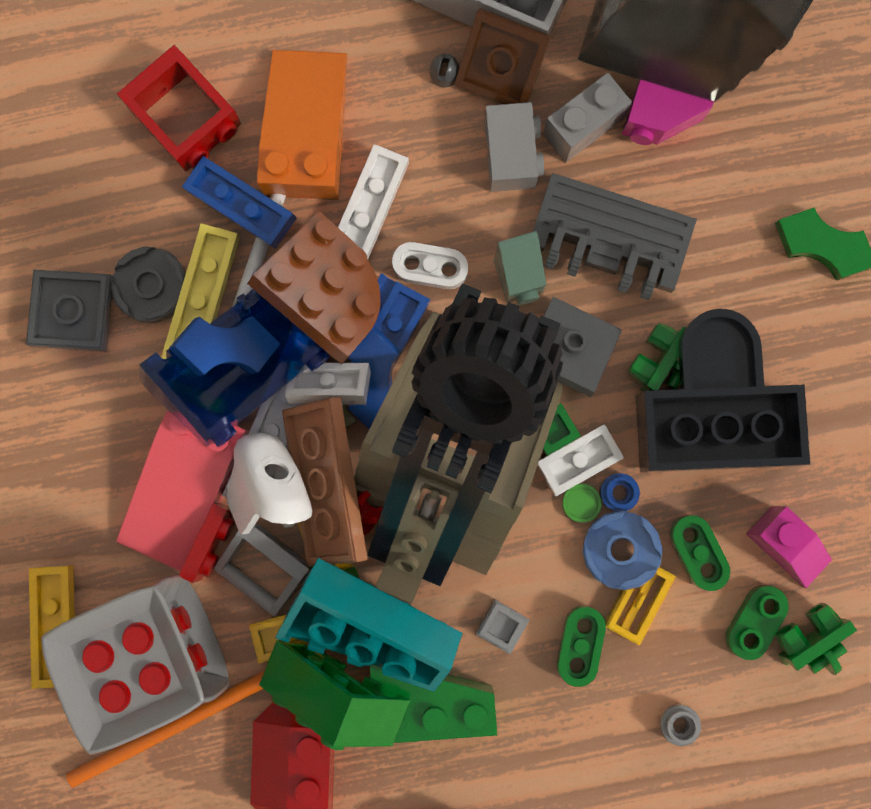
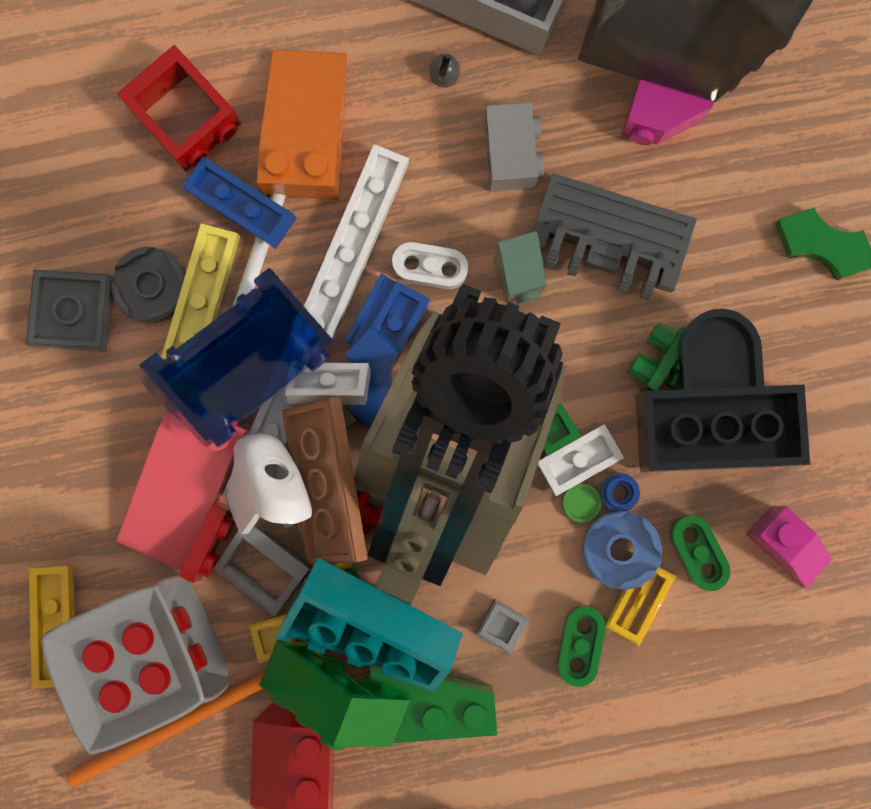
(206, 346): blue tile -> none
(322, 286): dark orange plate -> none
(502, 59): reddish brown plate -> none
(584, 344): dark grey plate -> none
(586, 117): light grey brick -> none
(691, 730): light grey plate -> none
(753, 619): green plate -> none
(820, 647): green hips -> none

